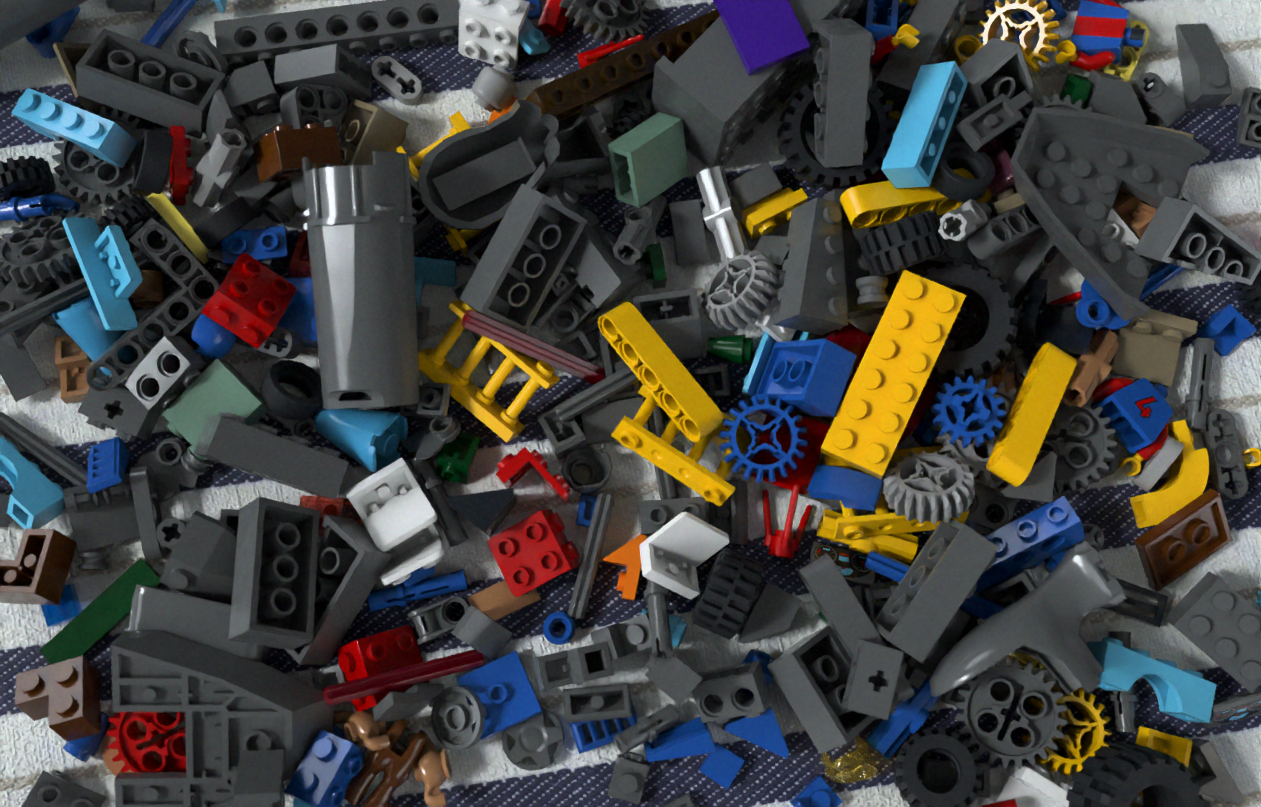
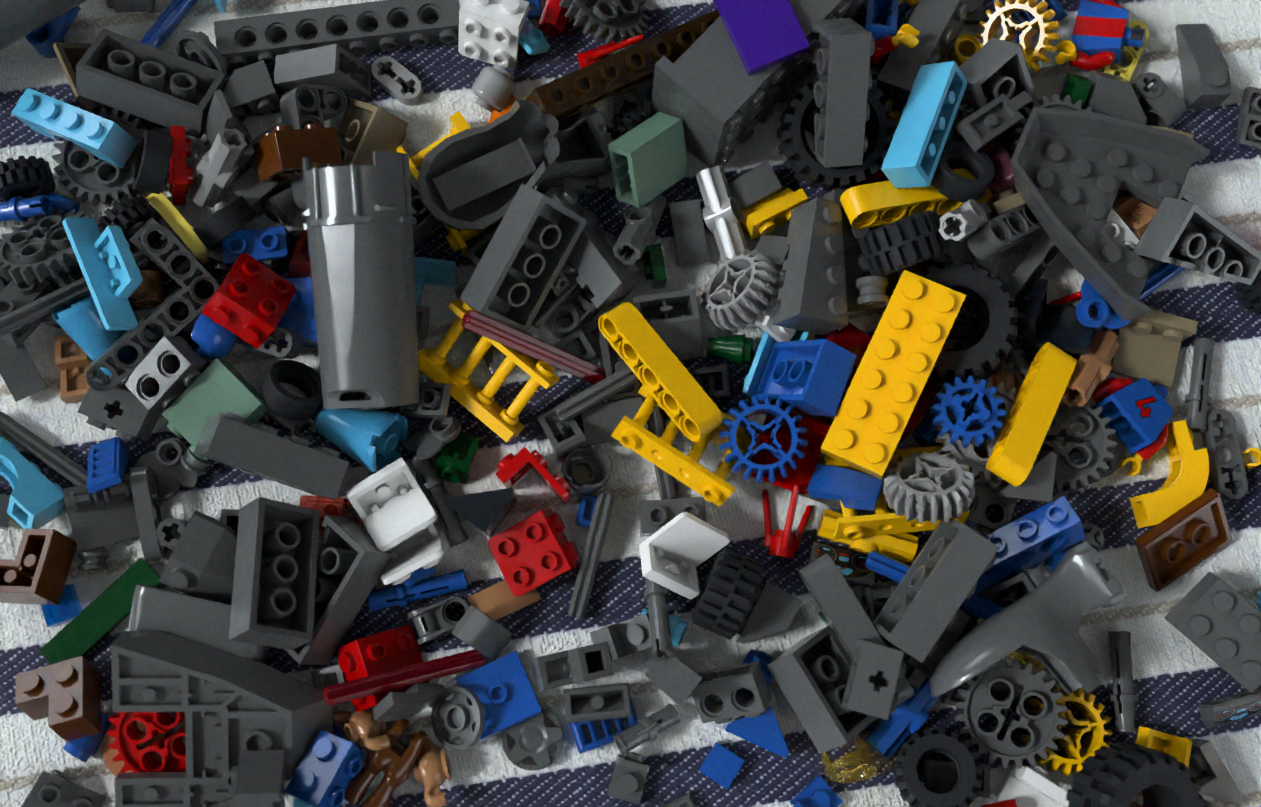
(548, 628): blue plate -> none
(628, 556): orange slope -> none
(681, 741): blue slope -> none
(732, 514): dark grey slope -> none
(1158, 464): light grey beam -> none
(1158, 611): black tile -> none
(1178, 691): medium azure arch -> none
(1227, 329): blue panel -> none

